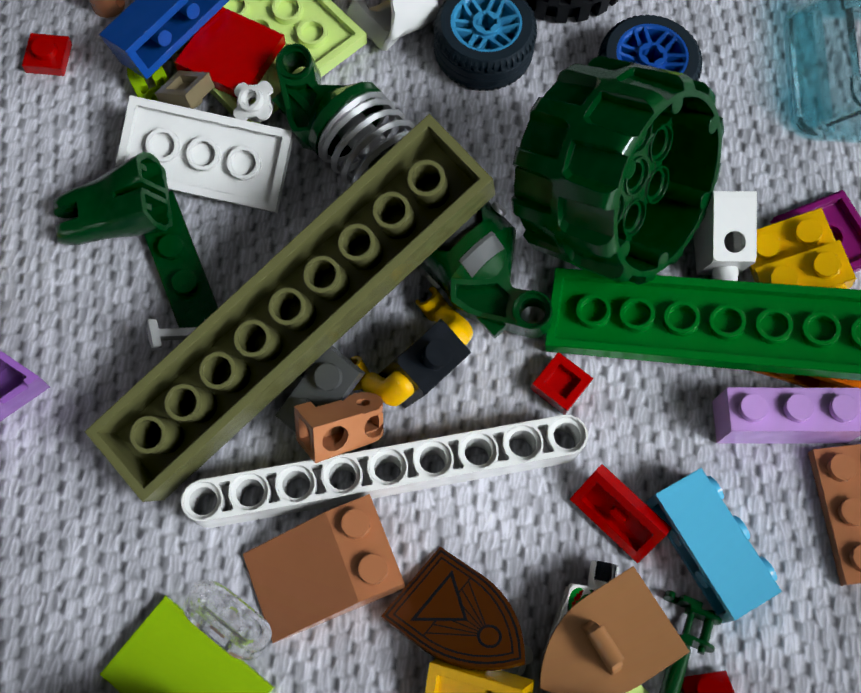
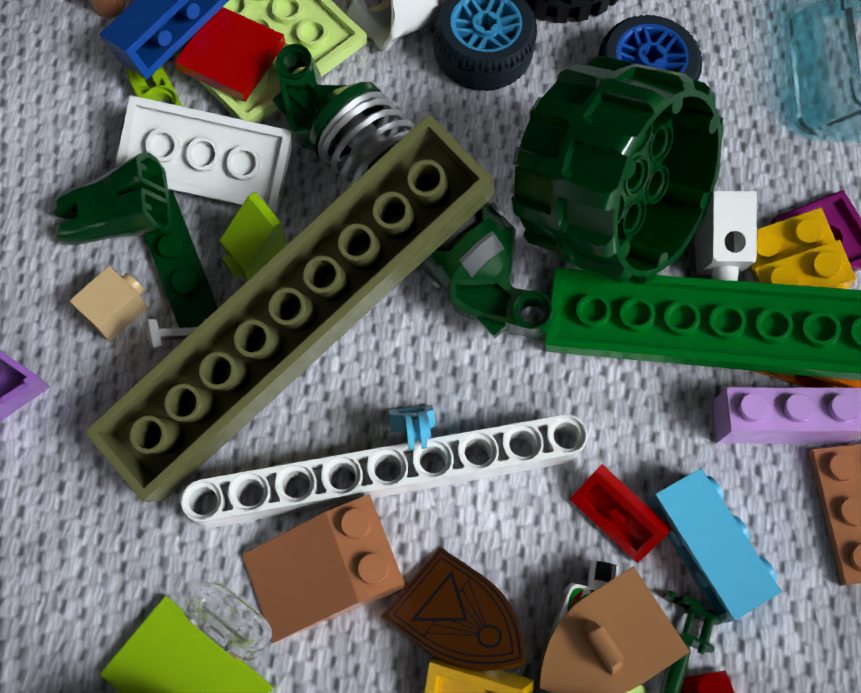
(47, 54): red plate -> none
(110, 302): none -> tan brick
(186, 89): dark tan plate -> none
(252, 238): none -> lime slope
(261, 108): white plate -> none
(327, 381): dark grey plate -> none
(339, 425): nougat leg -> none
(414, 423): none -> medium azure piece
(425, 360): torso -> none
(561, 383): red plate -> none

